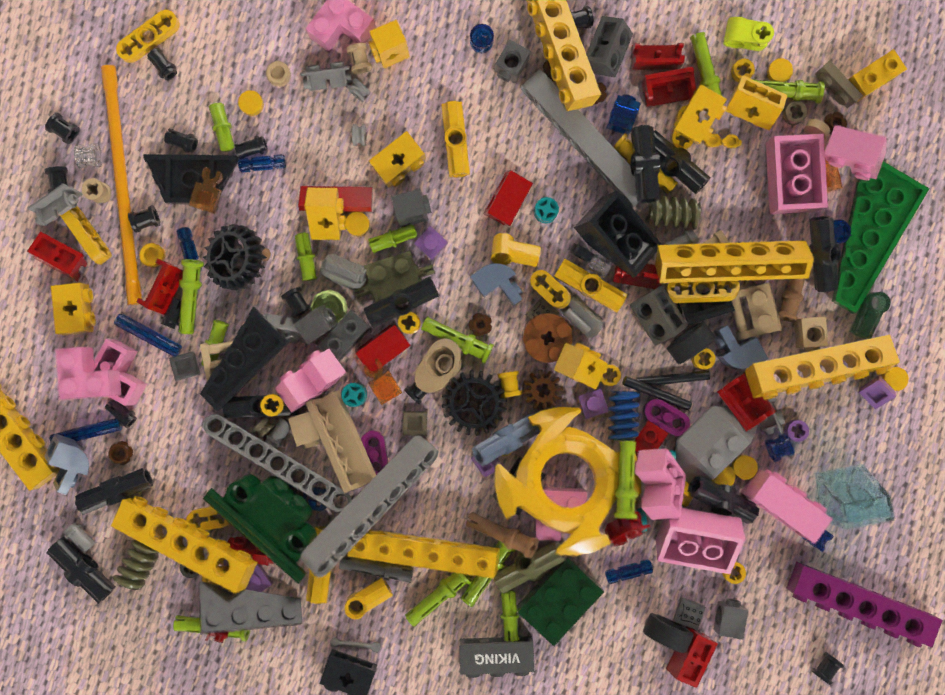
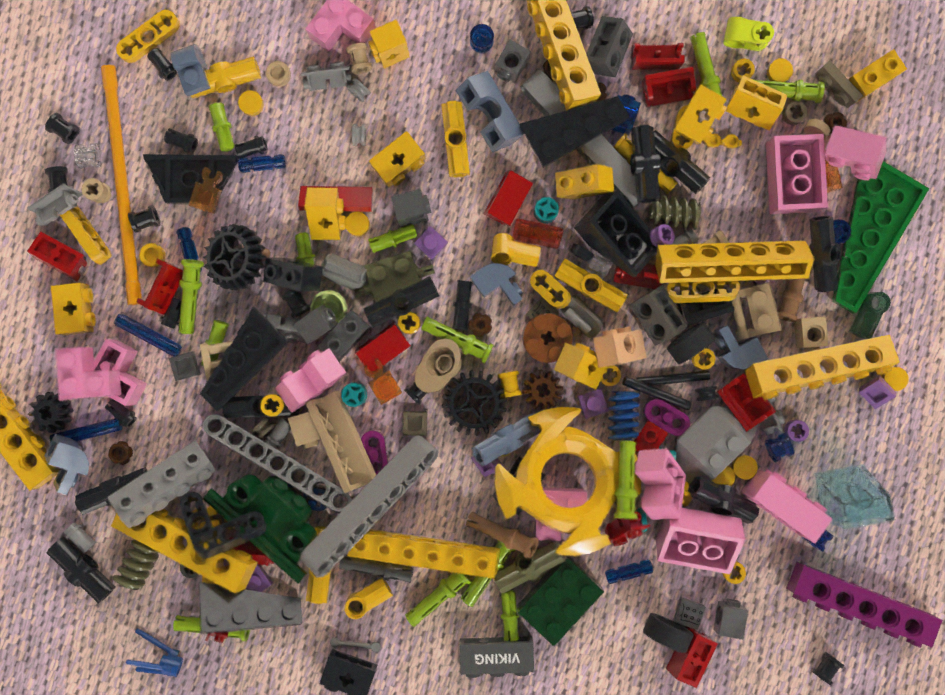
(43, 416): none -> black gear
(161, 484): none -> light grey brick
(168, 665): none -> blue plant
(191, 69): none -> sand blue brick
(208, 533): none -> black beam
(229, 75): none -> yellow piece
(292, 274): none -> black brick
(462, 304): none -> black pin
(483, 94): none -> sand blue arch
(537, 233): none -> clear red slope
(569, 130): none -> black wing
(584, 182): none -> yellow brick
(619, 346): none -> light nougat brick
(657, 238): none -> medium lavender bush
(706, 393): none -> black bush

